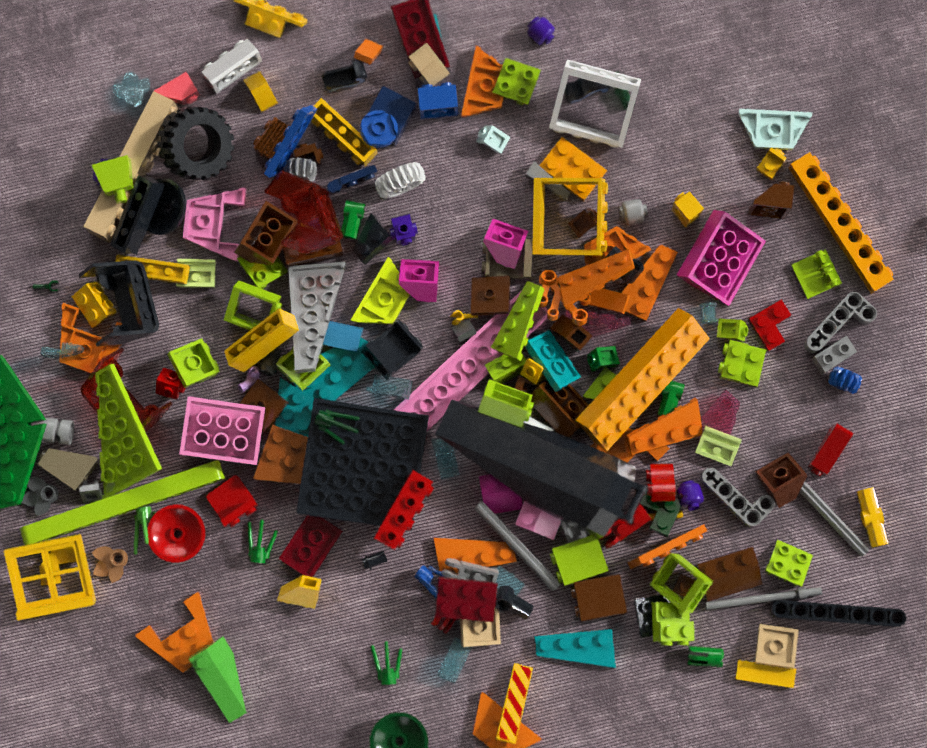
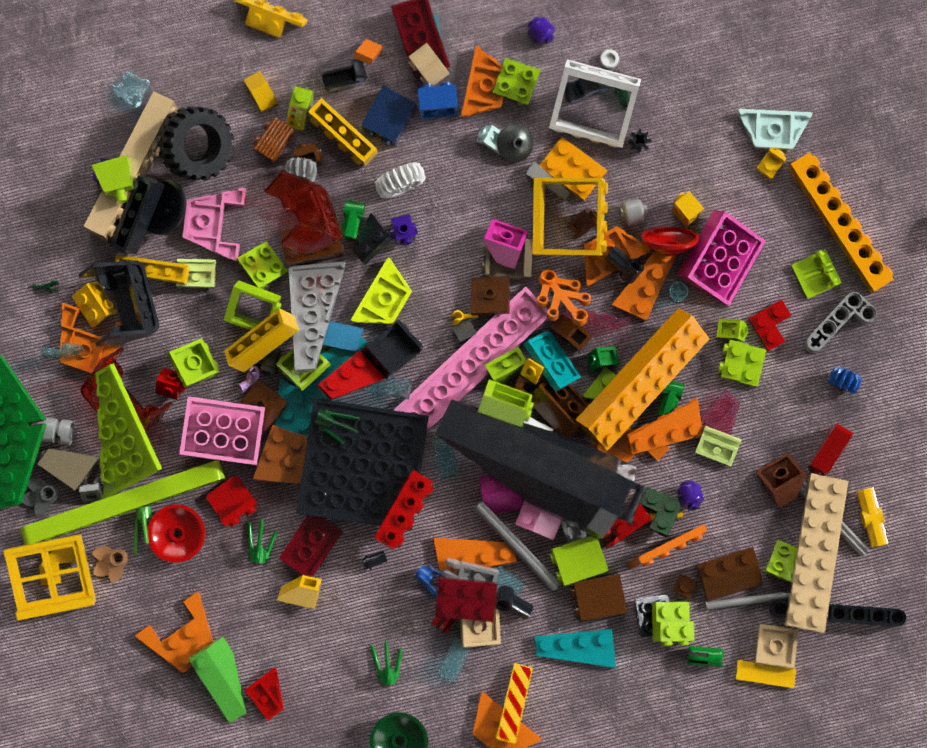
(180, 90): coral slope -> none
(231, 65): white slope -> none
(264, 236): reddish brown slope -> none
(267, 694): none -> red wing
(292, 137): blue plate -> none
(298, 108): none -> lime slope
(350, 376): none -> red wing
(351, 179): dark blue hinge -> none
(378, 129): blue tile -> none
(420, 279): dark pink slope -> none
(506, 143): none -> pearl dark grey dish
(516, 326): lime wing -> none
(583, 281): orange wing -> none
(609, 59): none -> white tile
(609, 300): orange tile -> none
(638, 136): none -> black gear
(662, 482): red brick -> none
(670, 239): none -> red dish
(680, 291): none -> clear light blue wheel
(696, 592): lime window -> none
(708, 313): clear light blue bush -> none
(733, 494): light grey beam -> none
(774, 202): reddish brown slope -> none
(816, 553): none -> tan plate
(834, 355): light grey brick -> none

